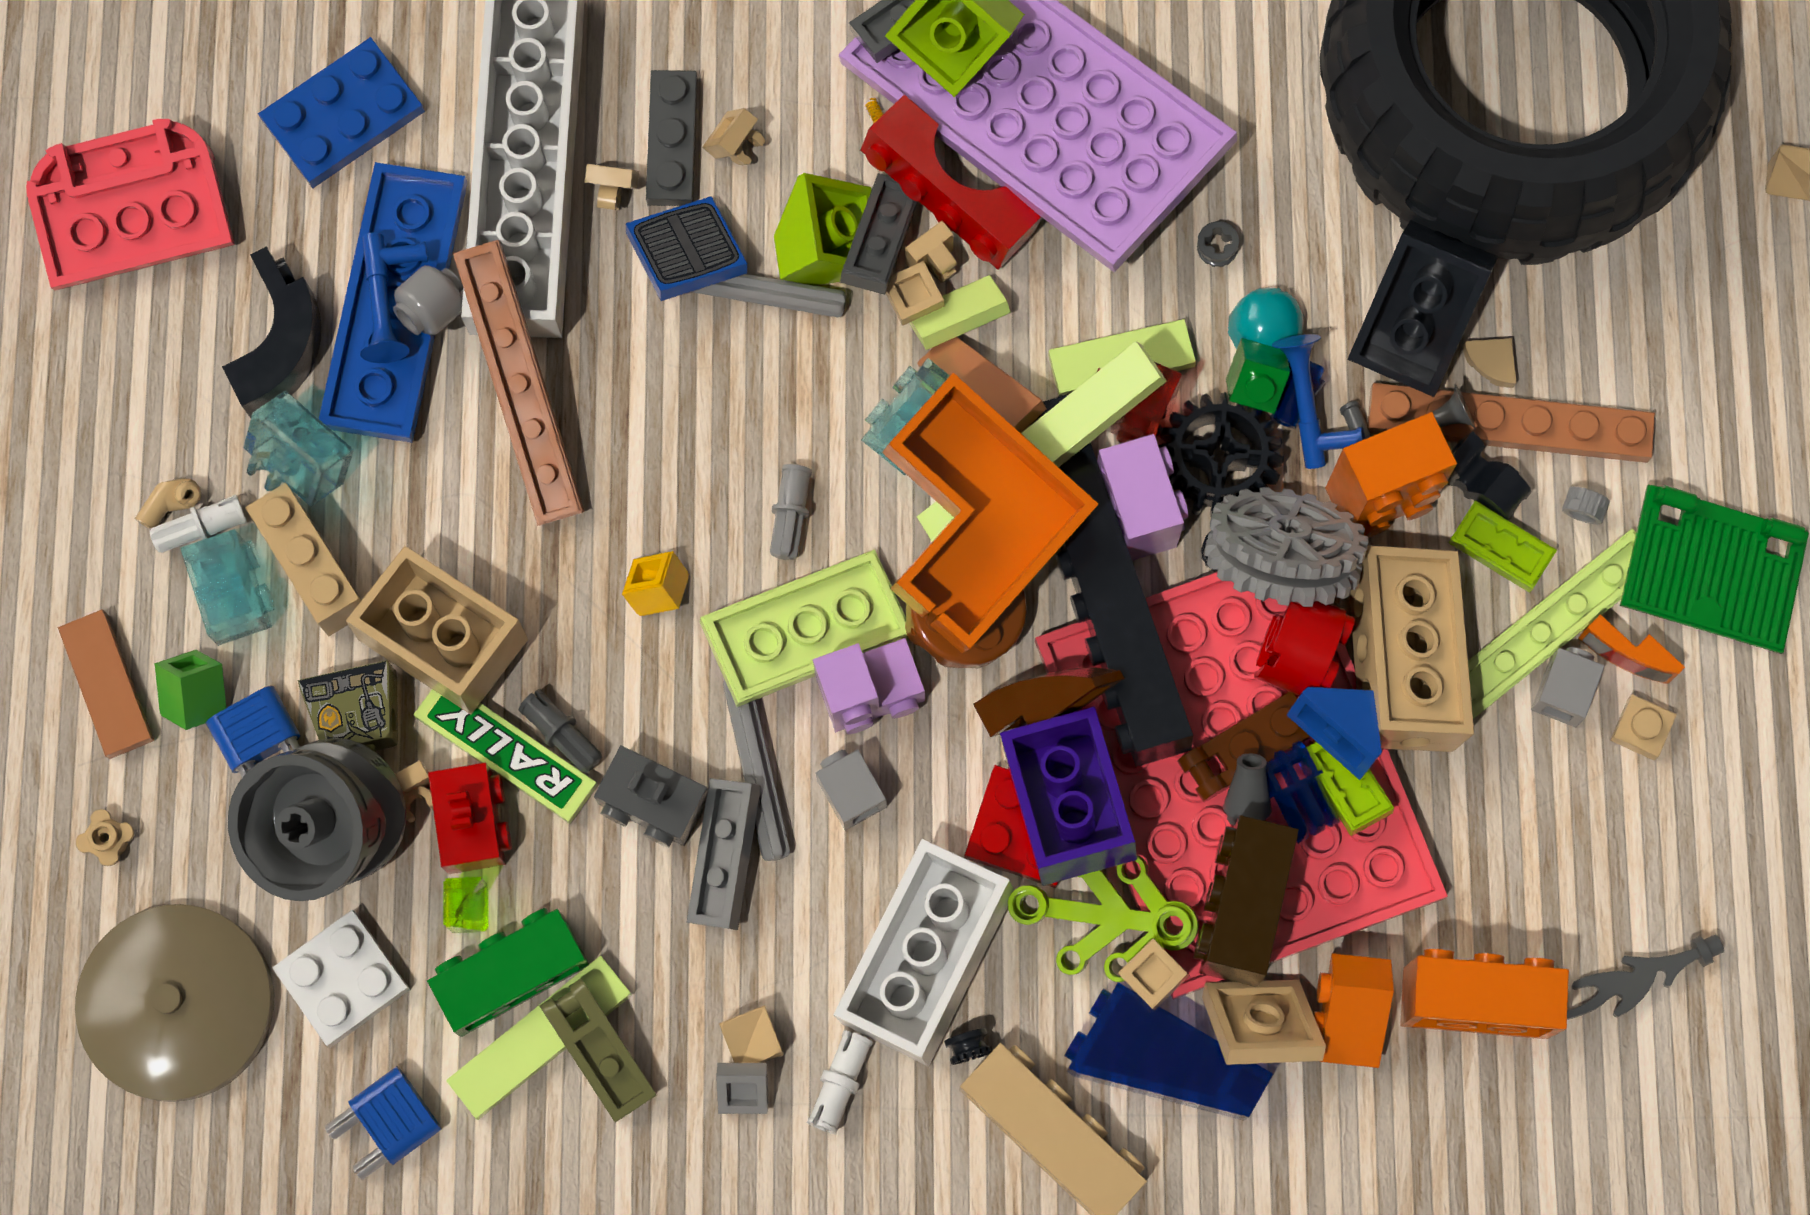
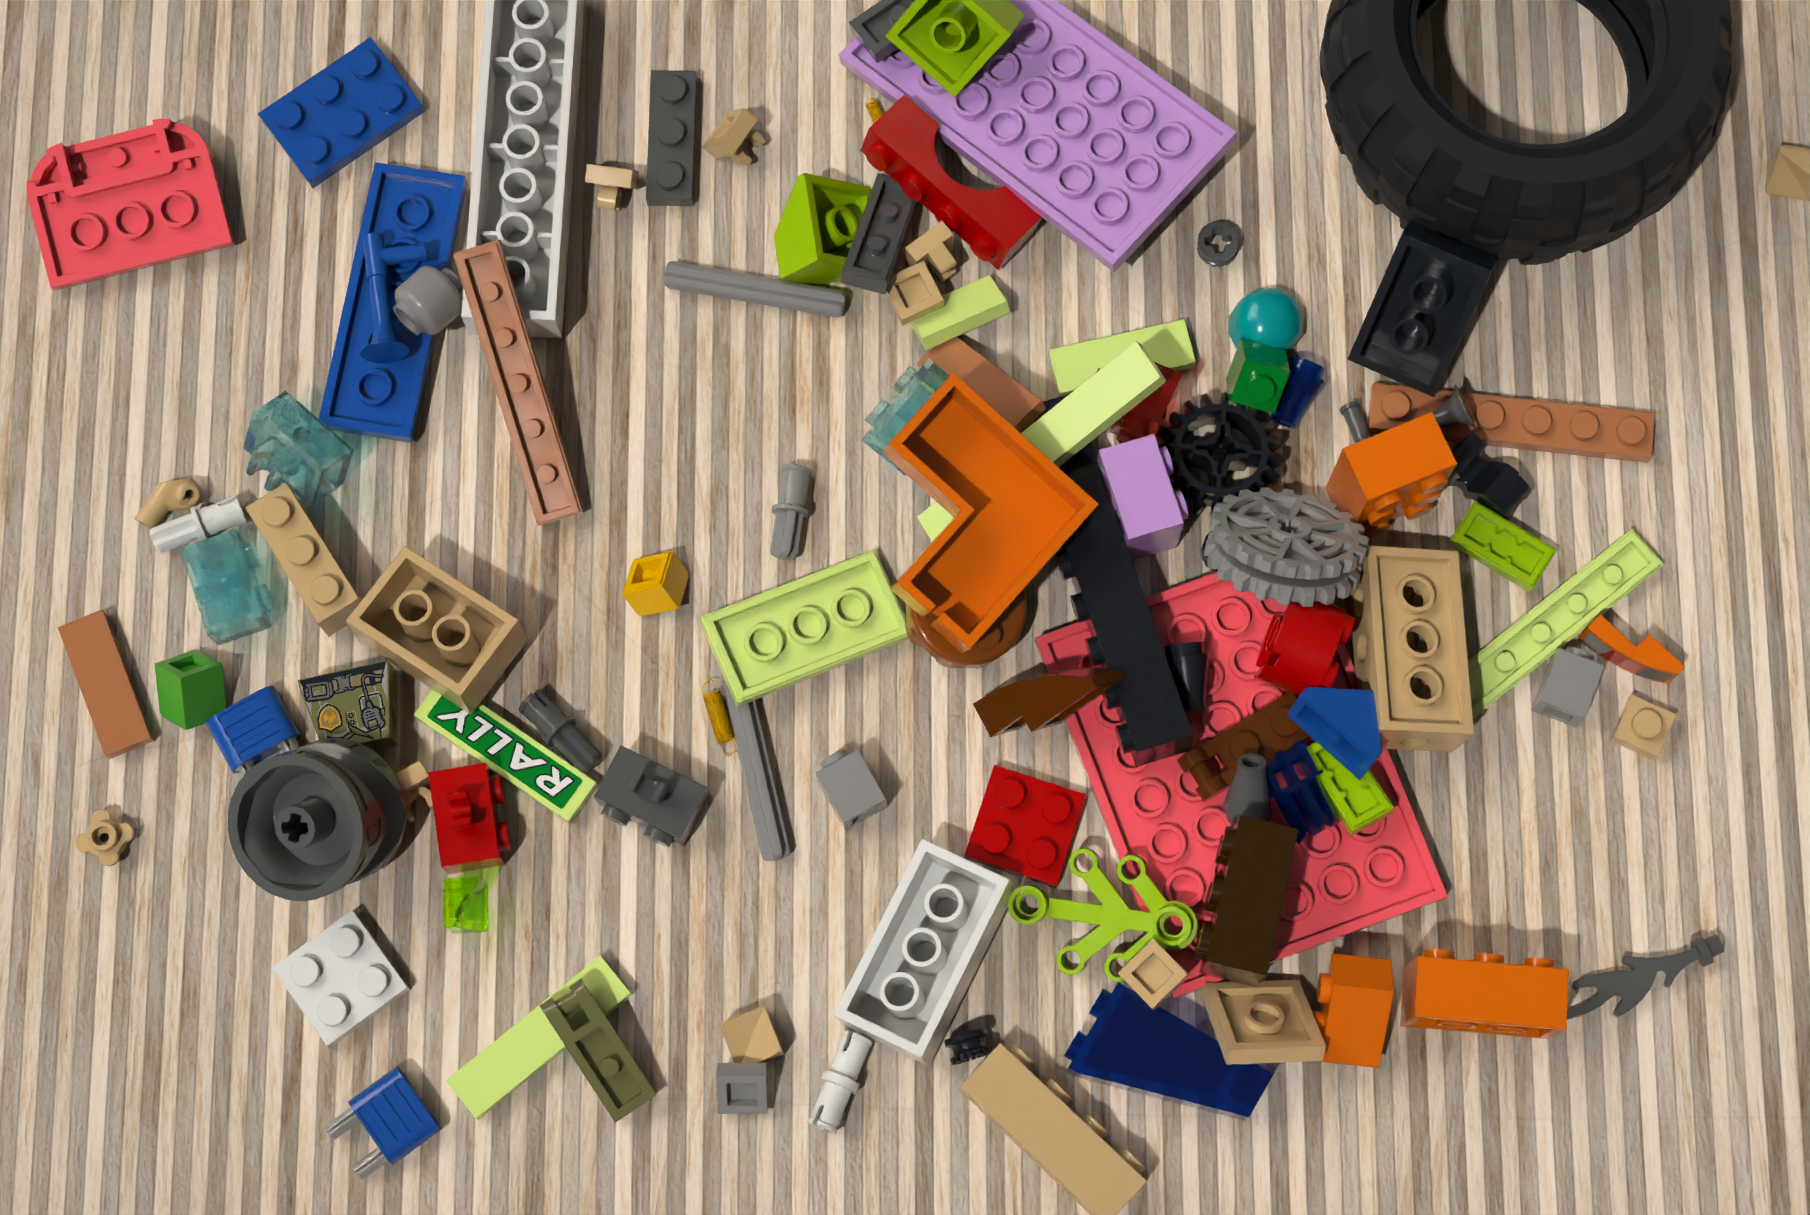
(174, 1003): dark tan dish -> none
(290, 347): black arch -> none
(507, 971): green brick -> none
(686, 248): tile -> none
(718, 717): none -> yellow piece
(723, 854): plate -> none
(868, 685): lavender brick -> none
(1069, 796): dark purple brick -> none
(1190, 672): none -> black cone
(1313, 441): blue piece -> none
(1492, 360): tan tile -> none
(1585, 505): light grey axle -> none
(1714, 569): green window -> none

